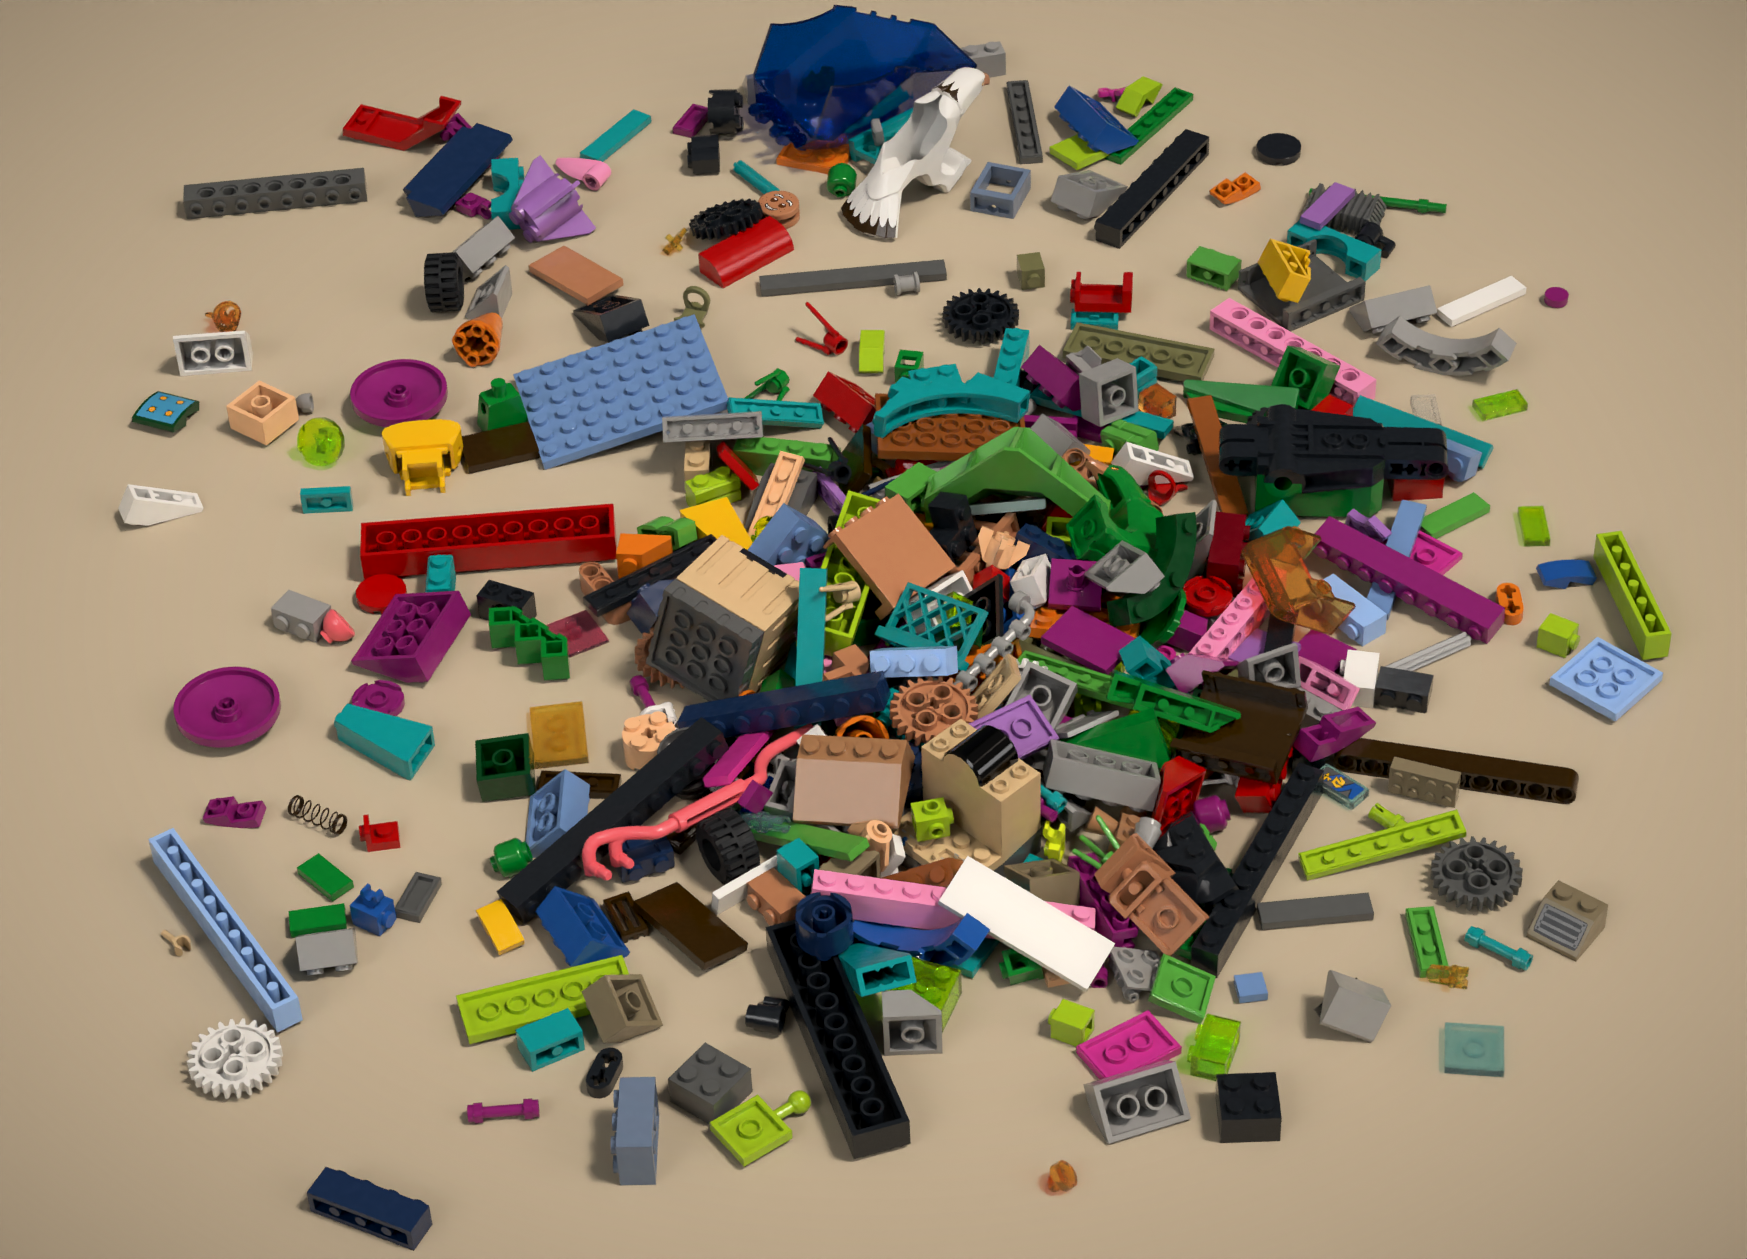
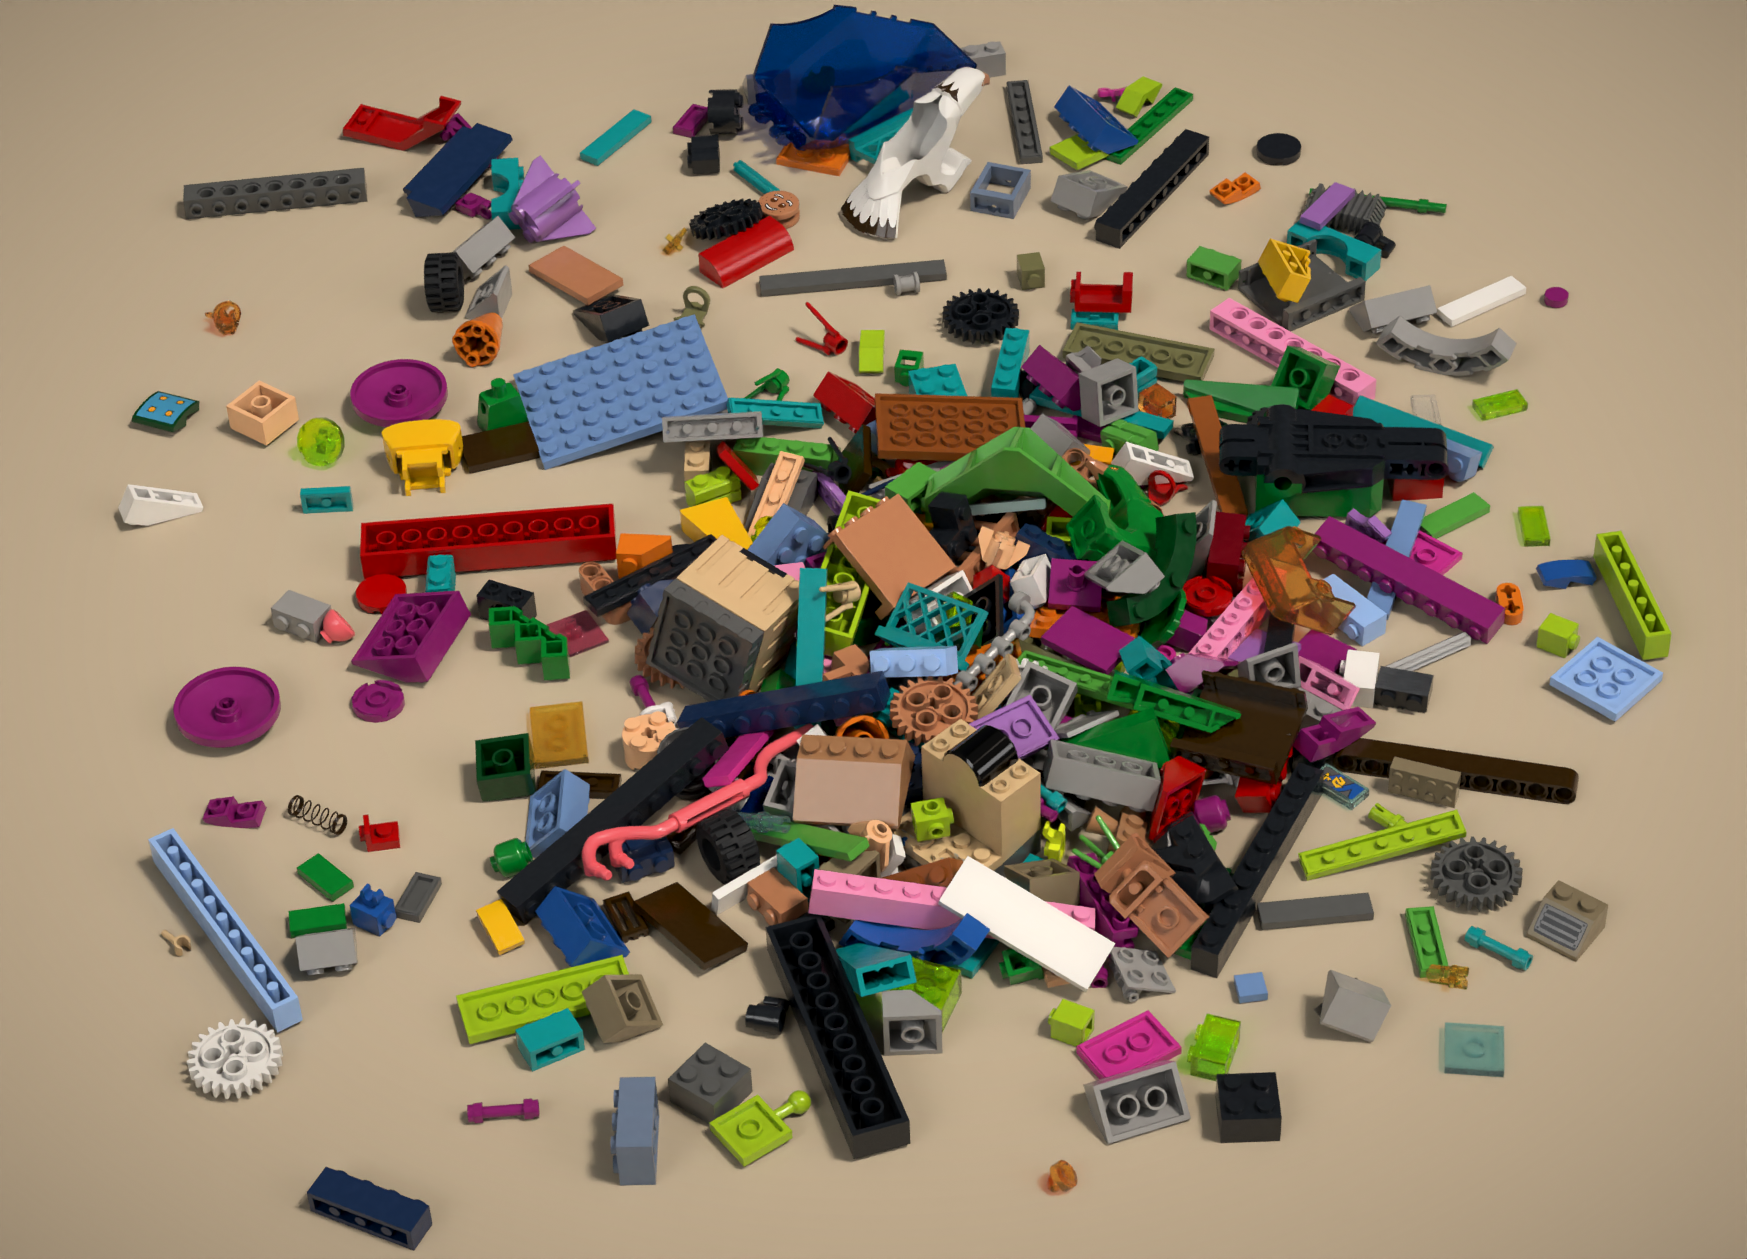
(213, 353): white slope -> none
(305, 403): light grey hinge -> none
(385, 738): teal slope -> none
(591, 172): bright pink piece -> none
(609, 1073): black beam -> none
(681, 530): bright green brick -> none
(755, 797): magenta tile -> none
(824, 925): dark blue brick -> none
(841, 180): green head -> none
(877, 132): light grey tile -> none
(945, 395): teal arch -> none
(1148, 830): light grey cone -> none
(1181, 988): bright green tile -> none

